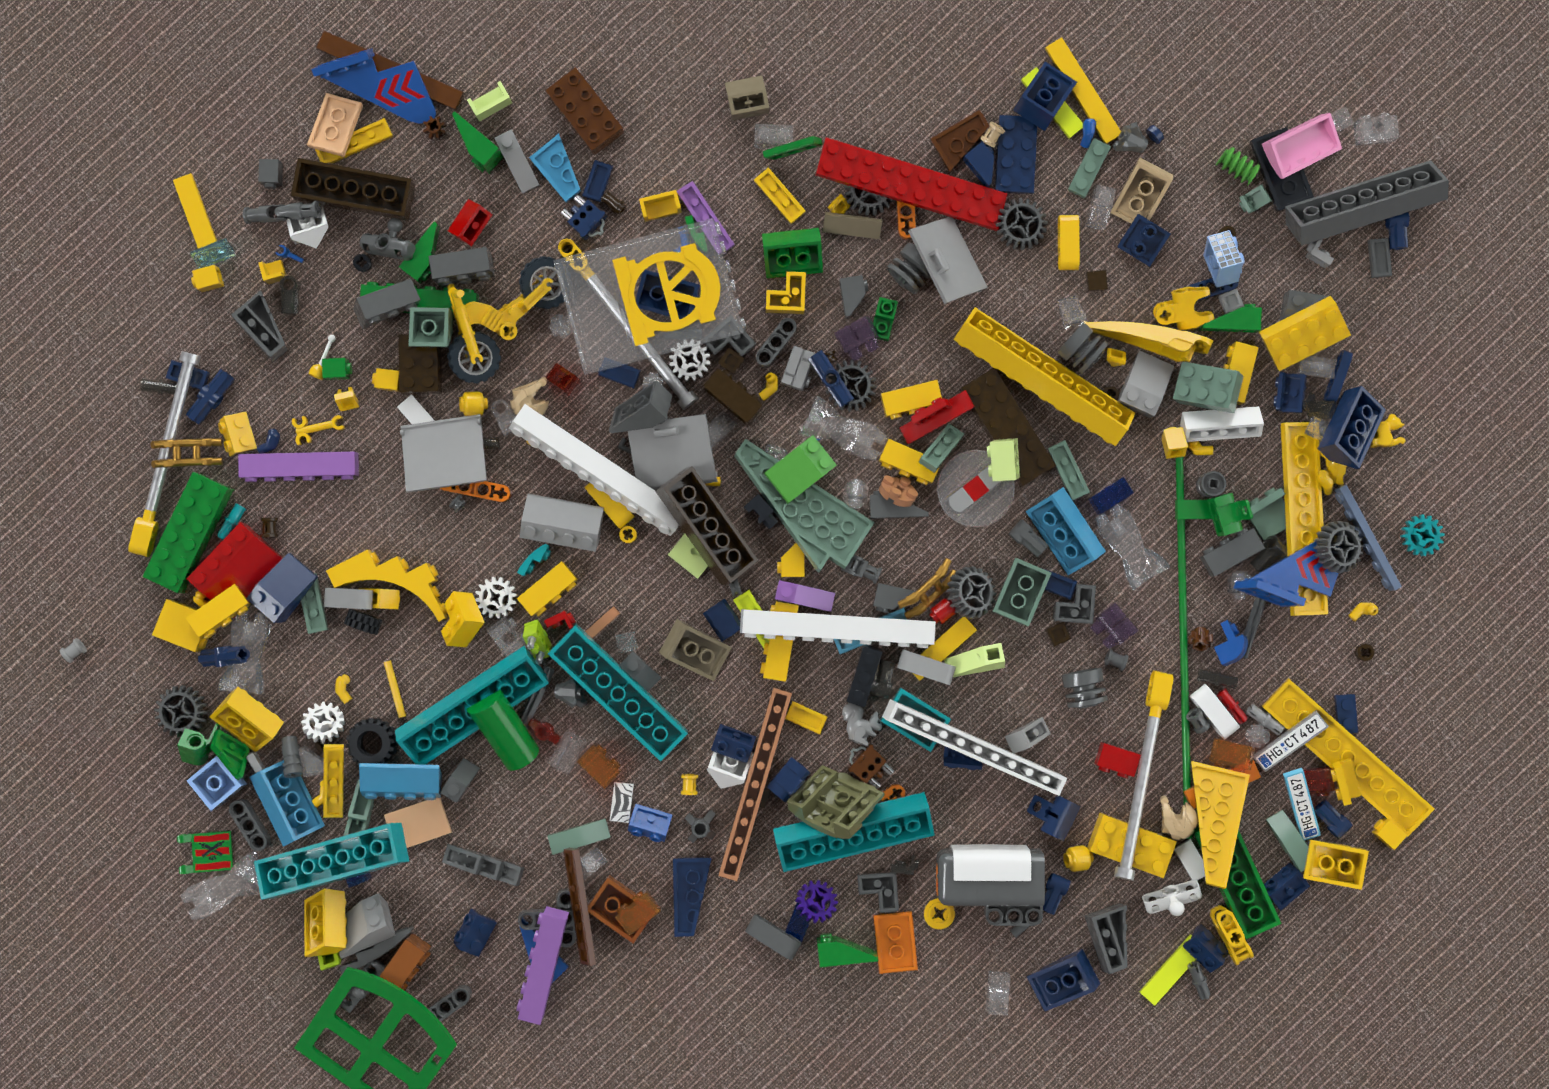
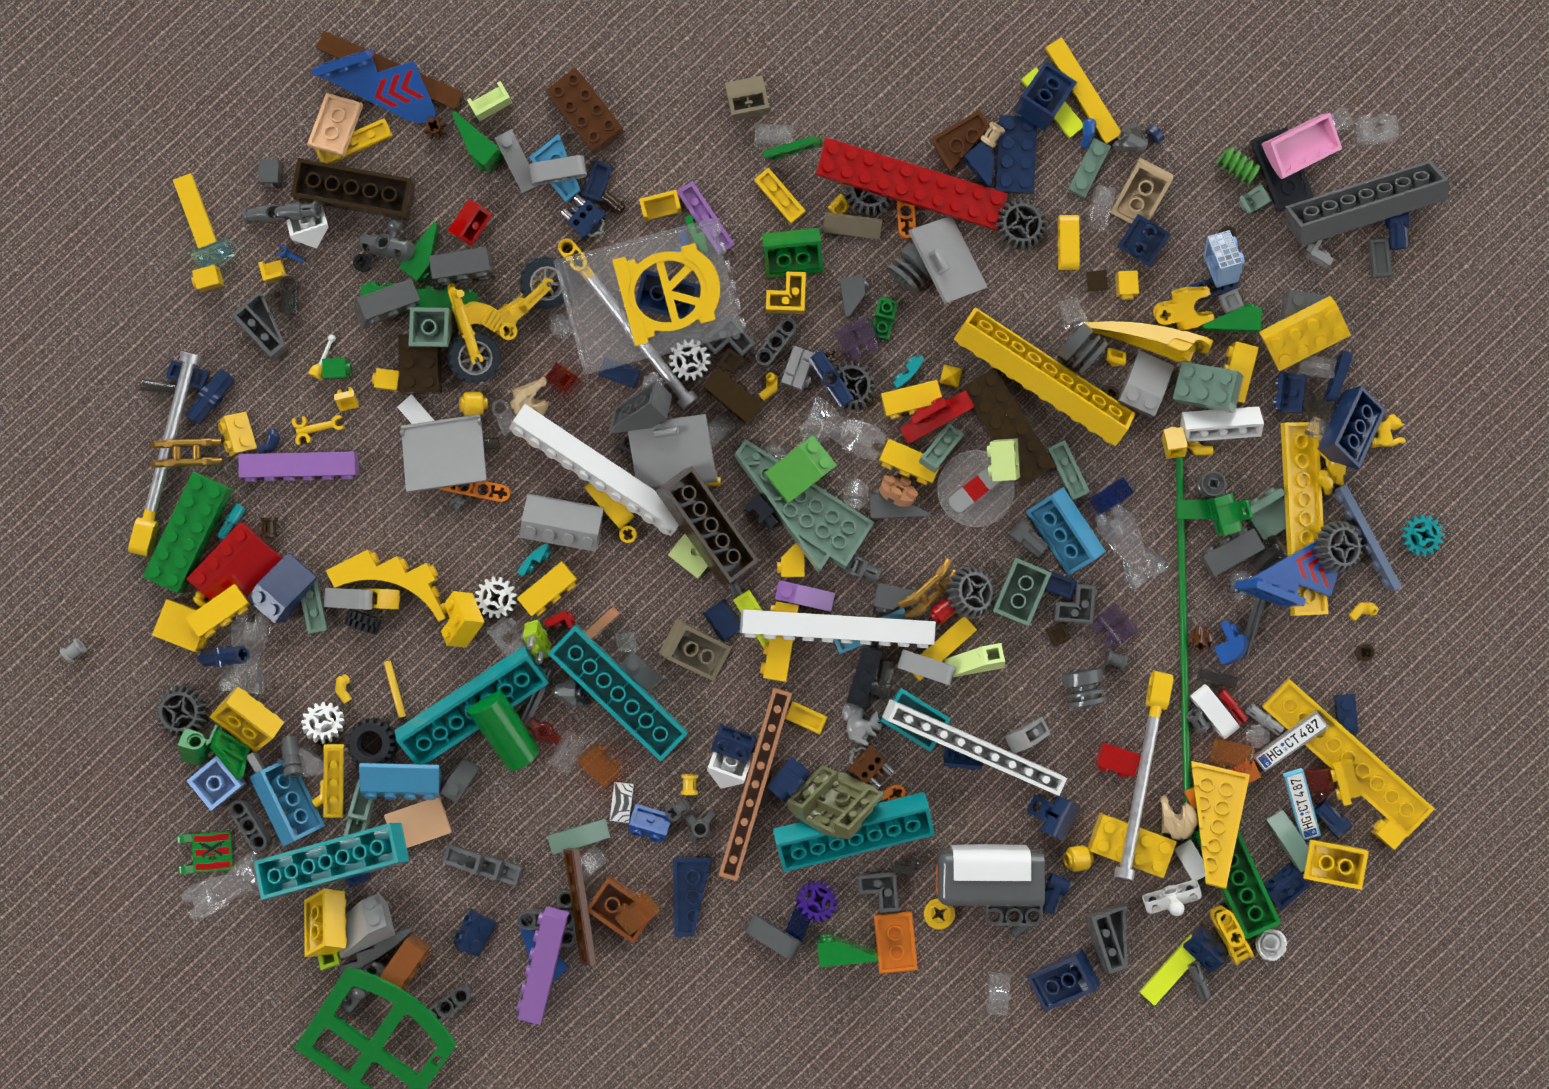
(557, 170): none -> light grey beam
(676, 813): none -> dark grey bush
(911, 368): none -> teal slope
(951, 376): none -> yellow slope
(1127, 284): none -> yellow brick
(1271, 944): none -> white hair

